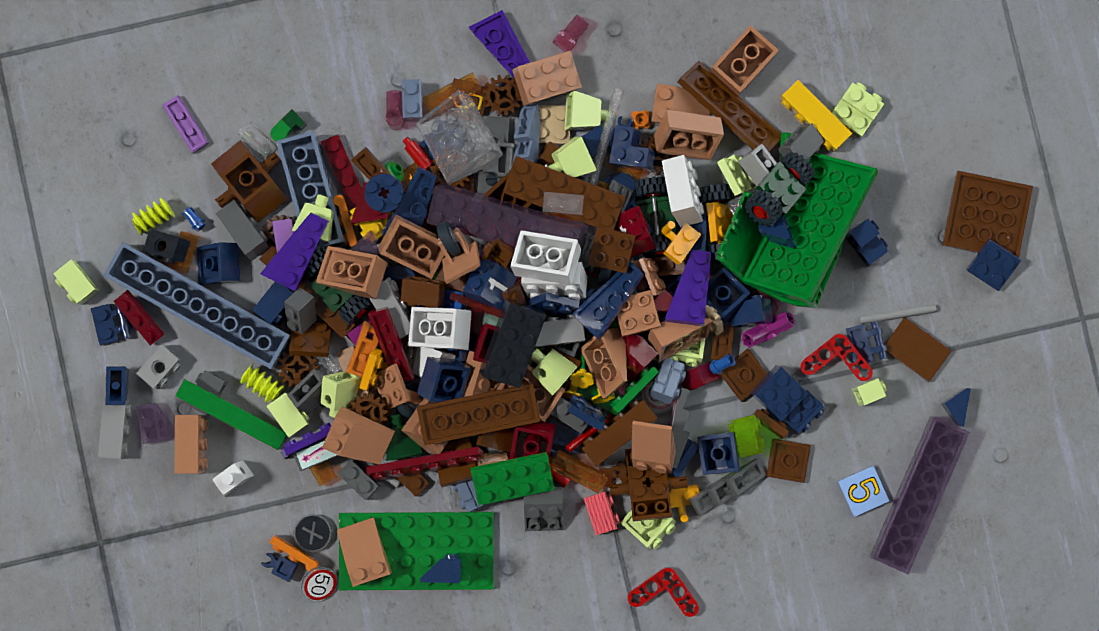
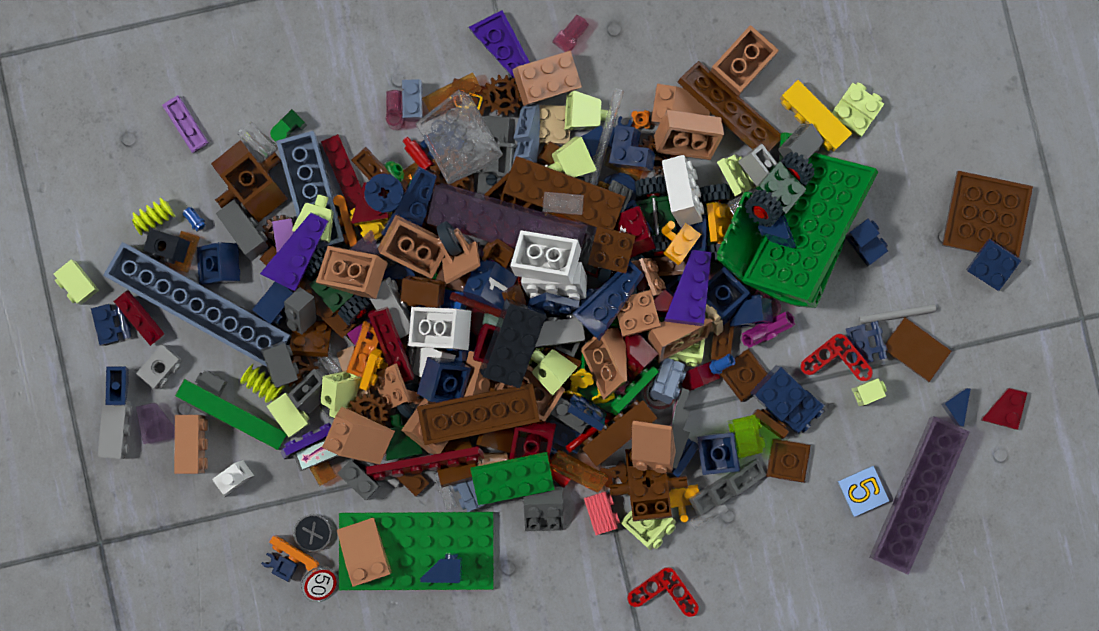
(280, 364): none -> dark grey brick
(1007, 409): none -> dark red wing

